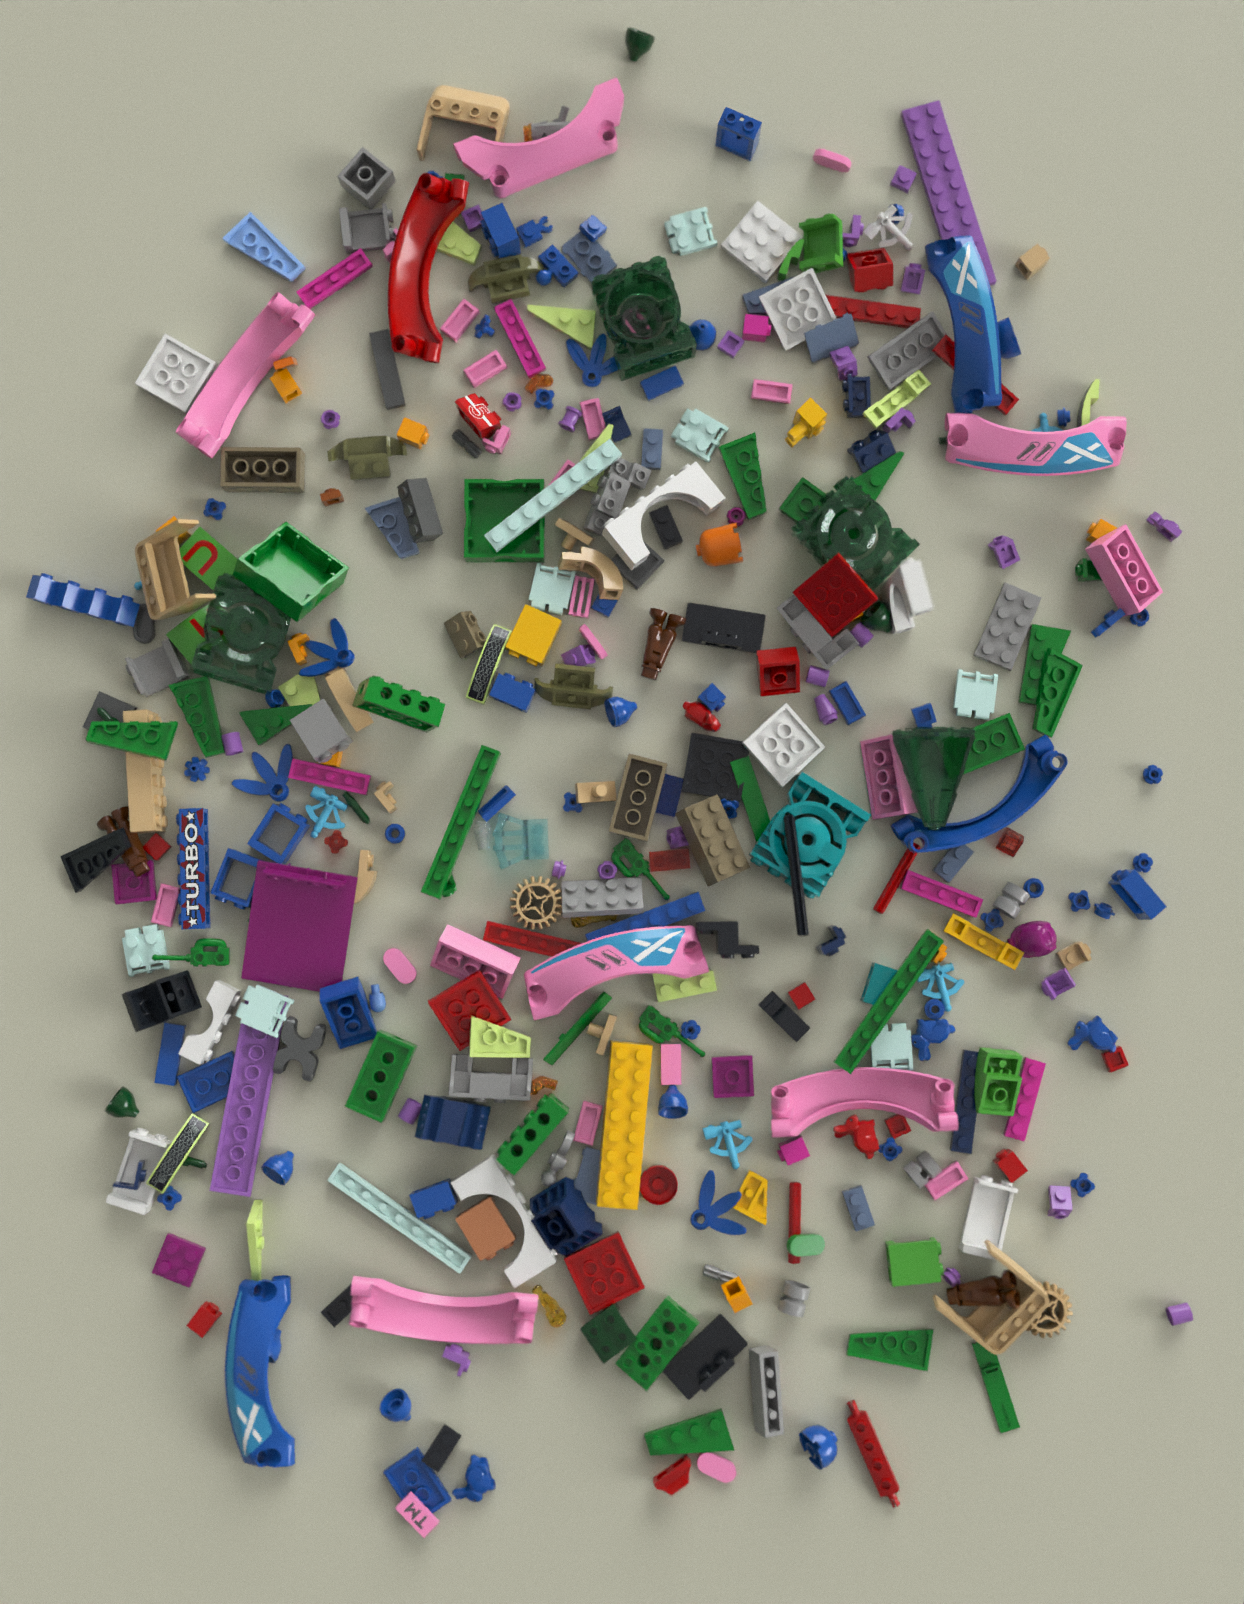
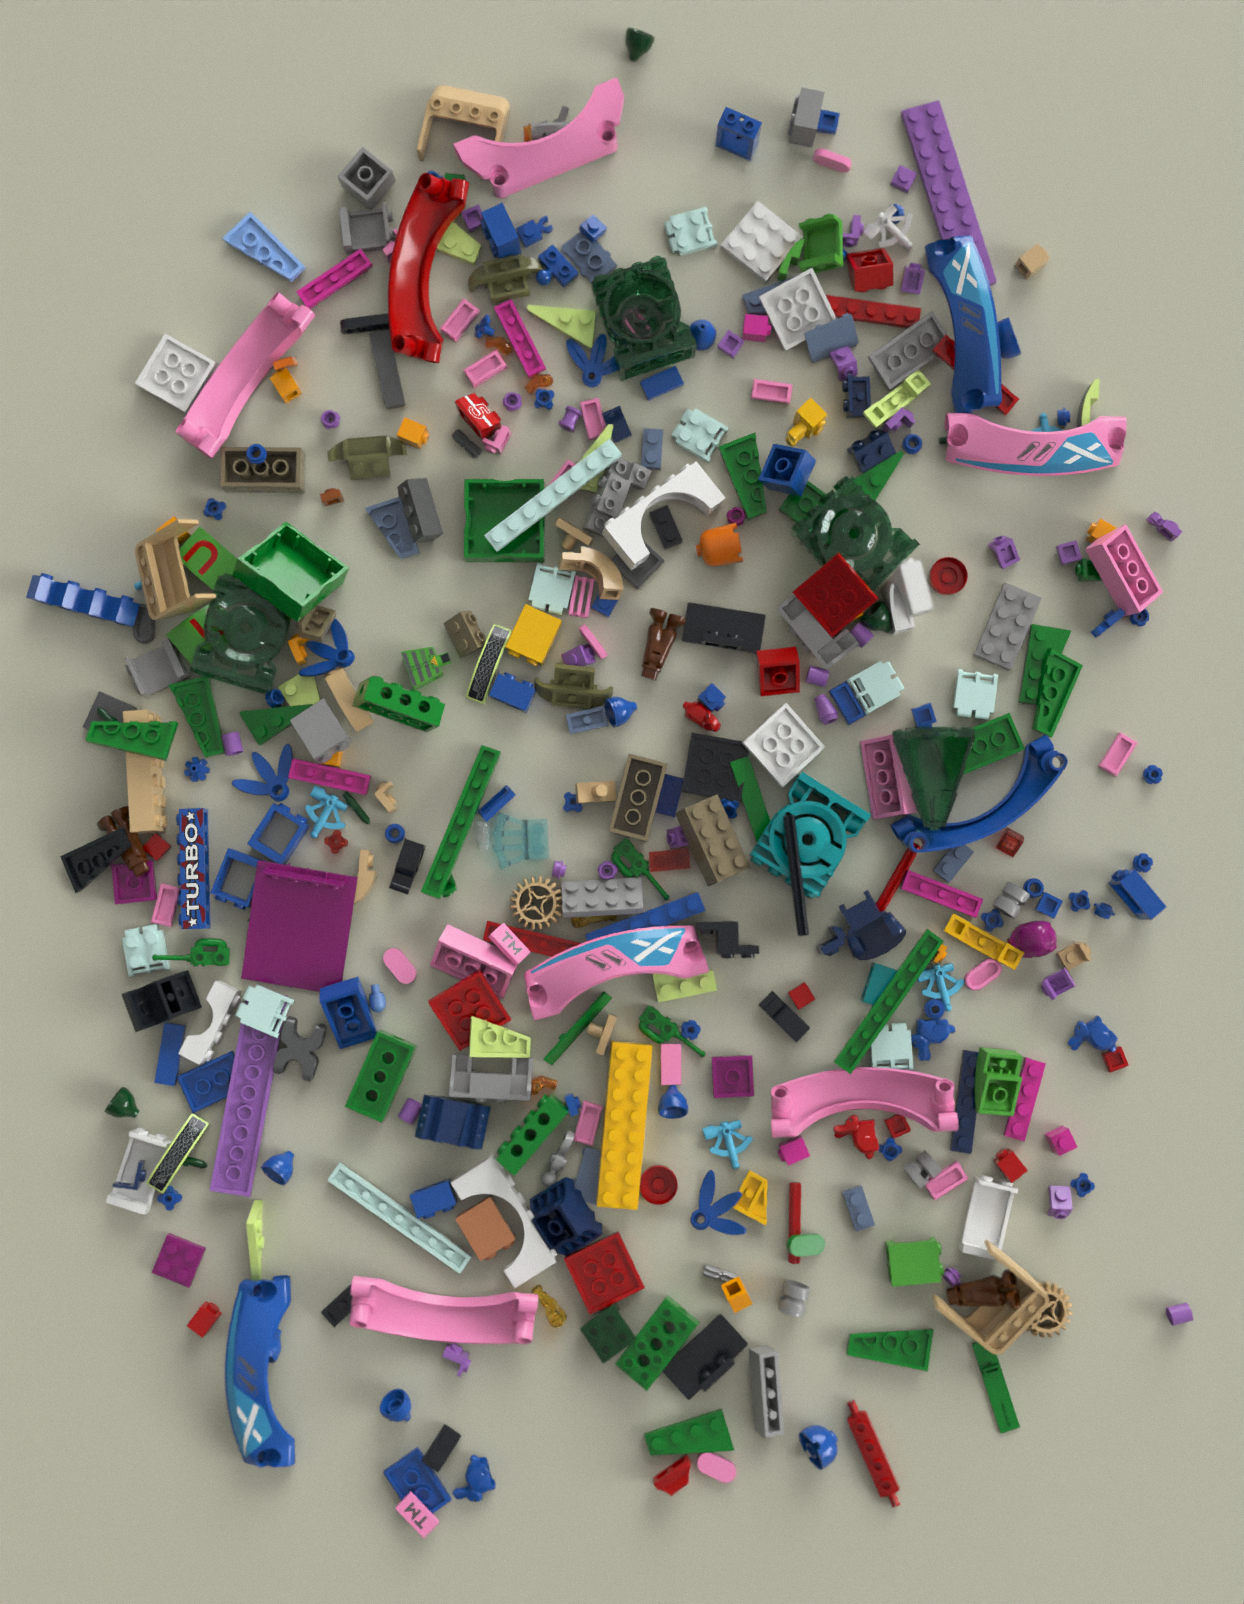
(256, 448): none -> blue plate
(316, 623): none -> dark tan bracket
(364, 324): none -> black beam
(407, 866): none -> black piece
(424, 665): none -> torso
(500, 343): none -> clear orange arm
(509, 944): none -> bright pink tile
(573, 1104): none -> blue plate
(587, 720): none -> sand blue plate
(787, 469): none -> blue brick
(805, 117): none -> light grey brick
(828, 122): none -> blue plate
(871, 930): none -> dark blue piece
(876, 686): none -> light aqua plate
(912, 438): none -> blue plate
(948, 576): none -> red piece
(982, 974): none -> bright pink tile
(1048, 905): none -> blue plate
(1061, 1140): none -> dark pink brick
(1068, 552): none -> medium lavender plate
(1117, 754): none -> bright pink tile

